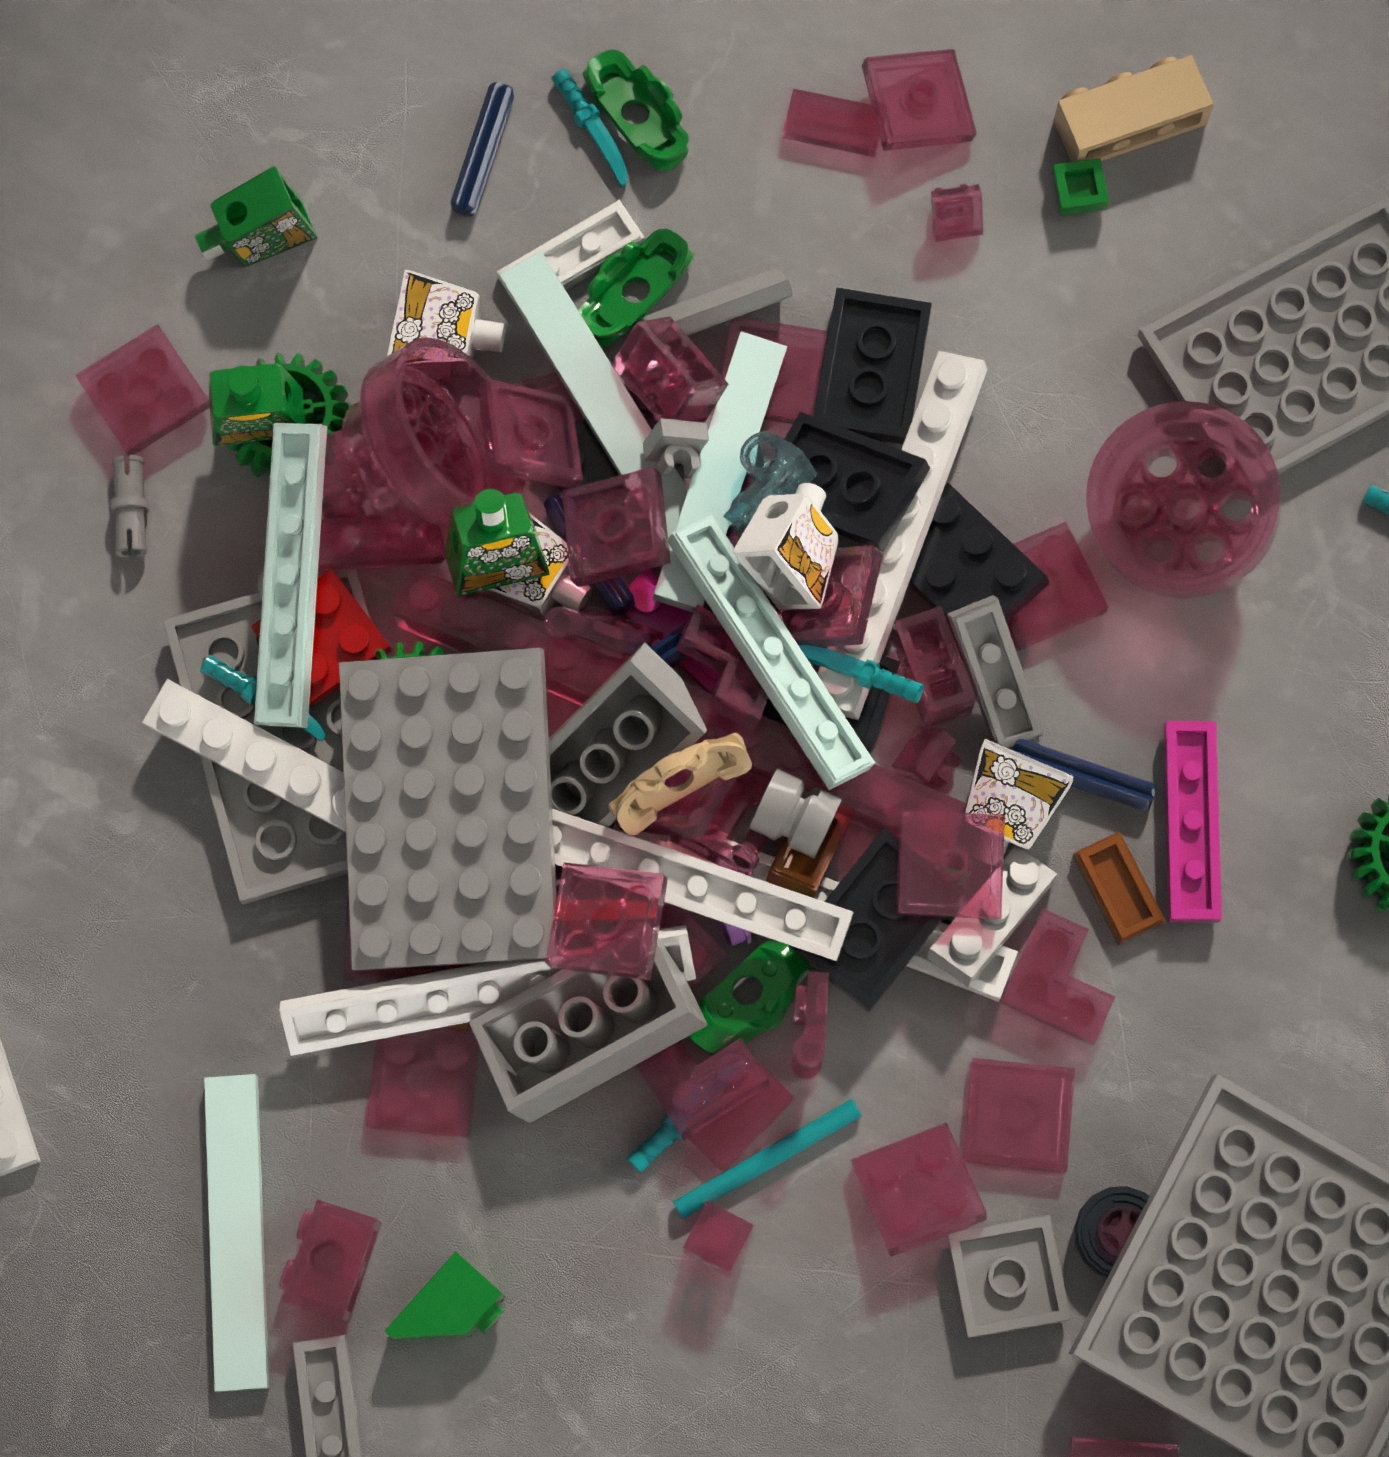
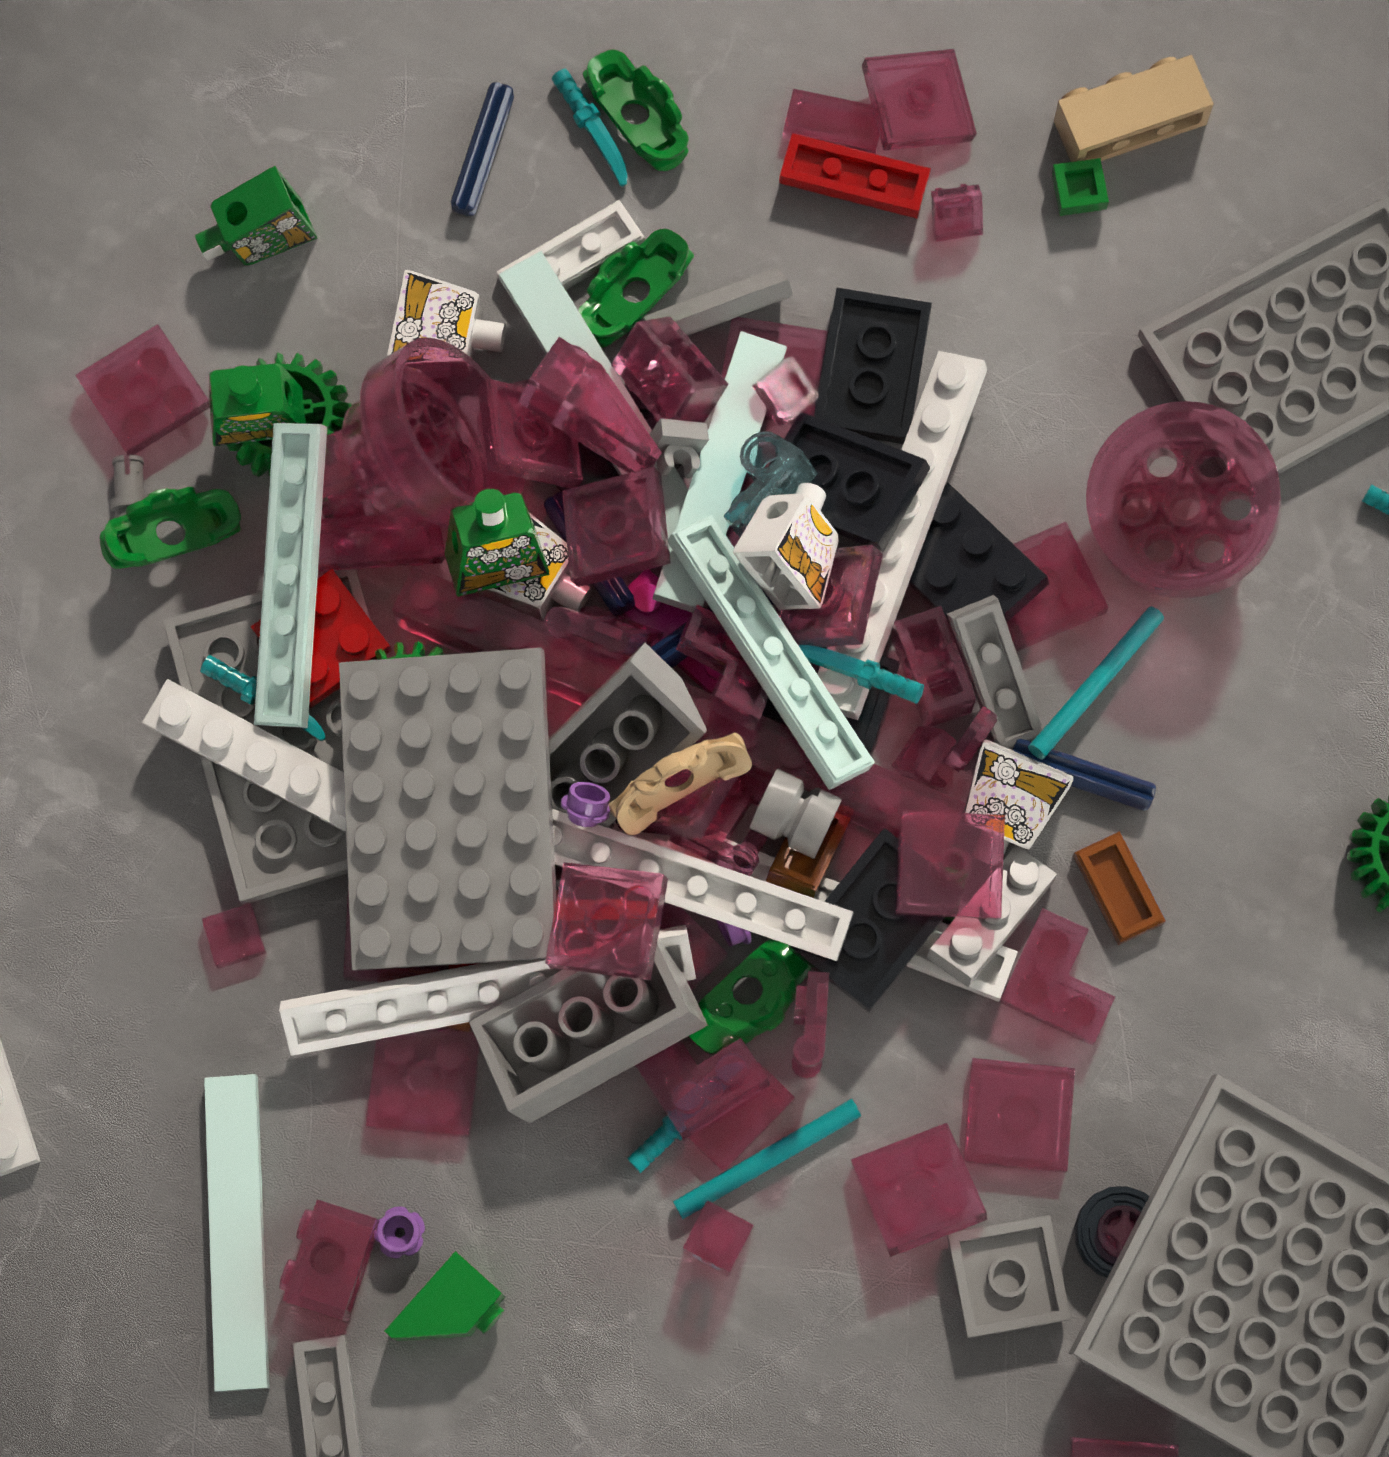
(203, 516): none -> green piece
(234, 936): none -> clear pink tile
(411, 1241): none -> medium lavender plate
(586, 804): none -> medium lavender plate
(587, 405): none -> clear pink slope
(785, 391): none -> clear pink tile
(854, 175): none -> red plate
(971, 739): none -> clear pink tile
(1096, 682): none -> teal bar
(1192, 822): dark pink plate -> none

